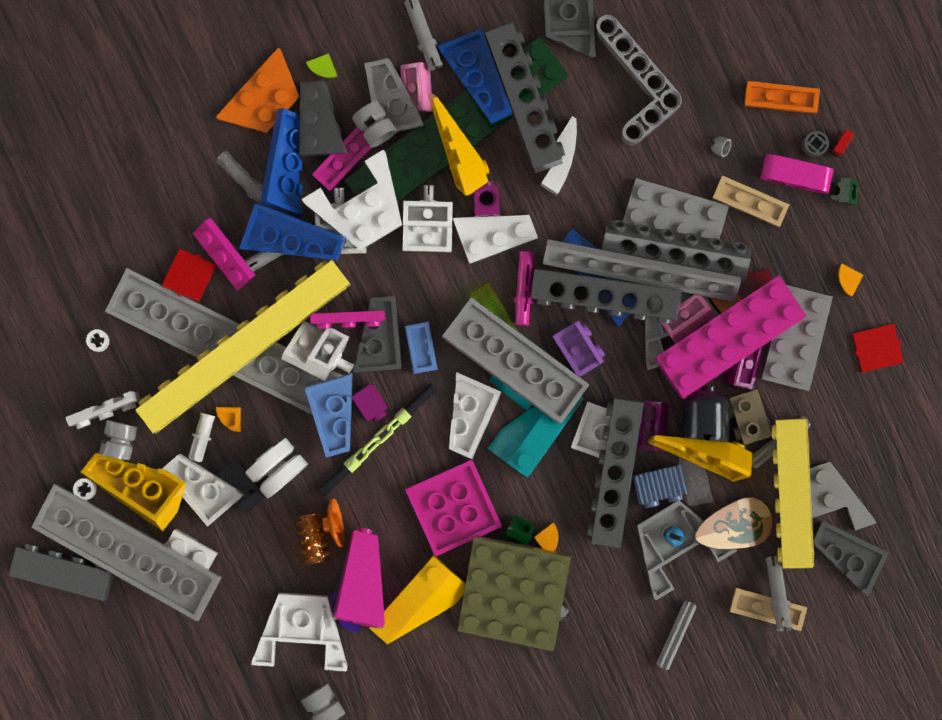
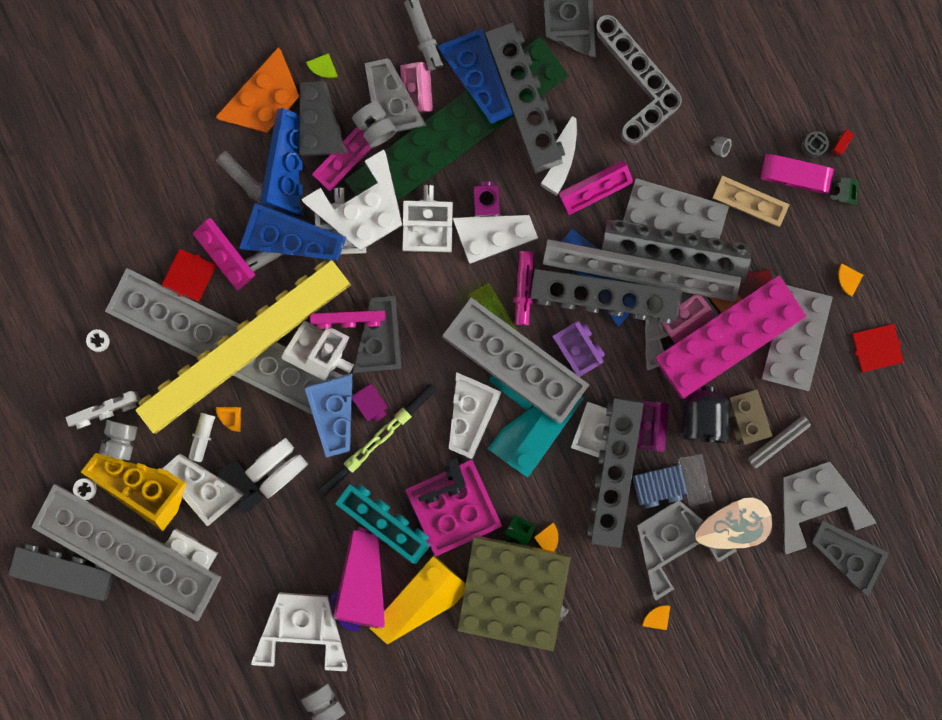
(312, 538): clear orange piece -> none
(334, 524): orange dish -> none
(382, 523): none -> teal brick
(421, 347): medium blue plate -> none
(453, 473): none -> black bracket
(465, 164): yellow wedge -> none
(596, 187): none -> dark pink plate
(657, 617): none -> light orange tile
(676, 635): light grey axle -> none
(677, 531): dark azure hinge -> none
(721, 458): yellow wedge -> none
(744, 372): magenta slope -> none
(759, 607): tan plate -> none
(780, 603): light grey pin -> none
(781, 97): orange plate -> none
(794, 493): light yellow brick -> none

